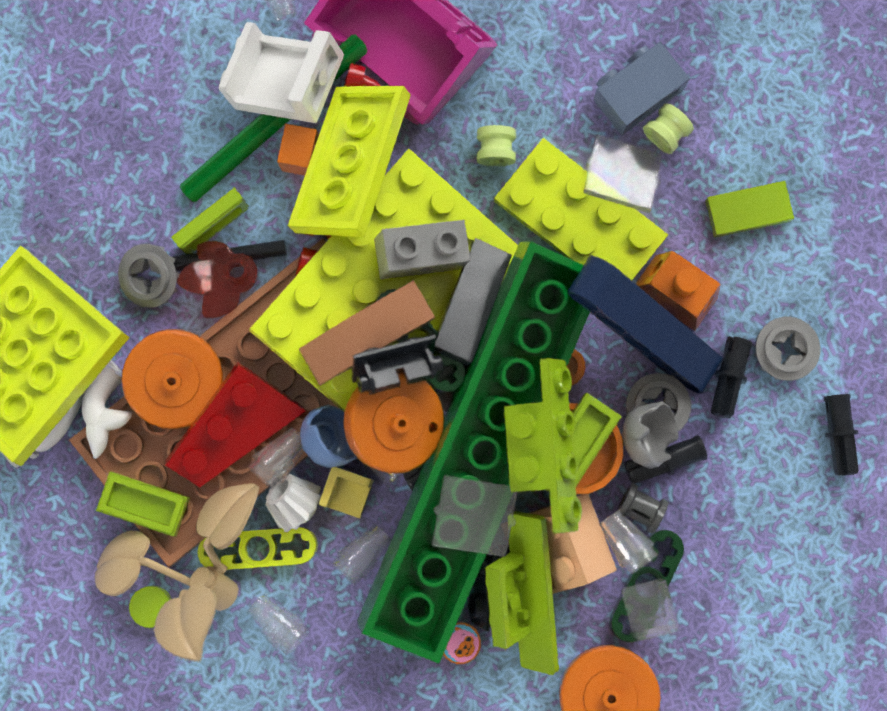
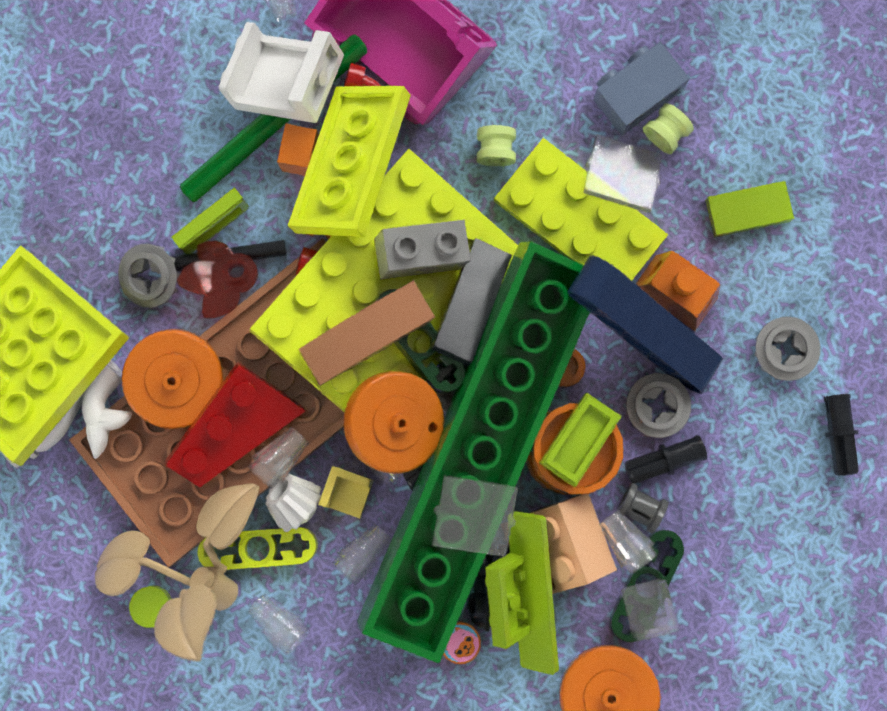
(142, 504): lime tile -> none
(325, 438): medium blue hair -> none
(377, 368): black hinge -> none
(542, 446): lime bracket -> none
(648, 433): light grey hair -> none
(730, 376): black axle -> none

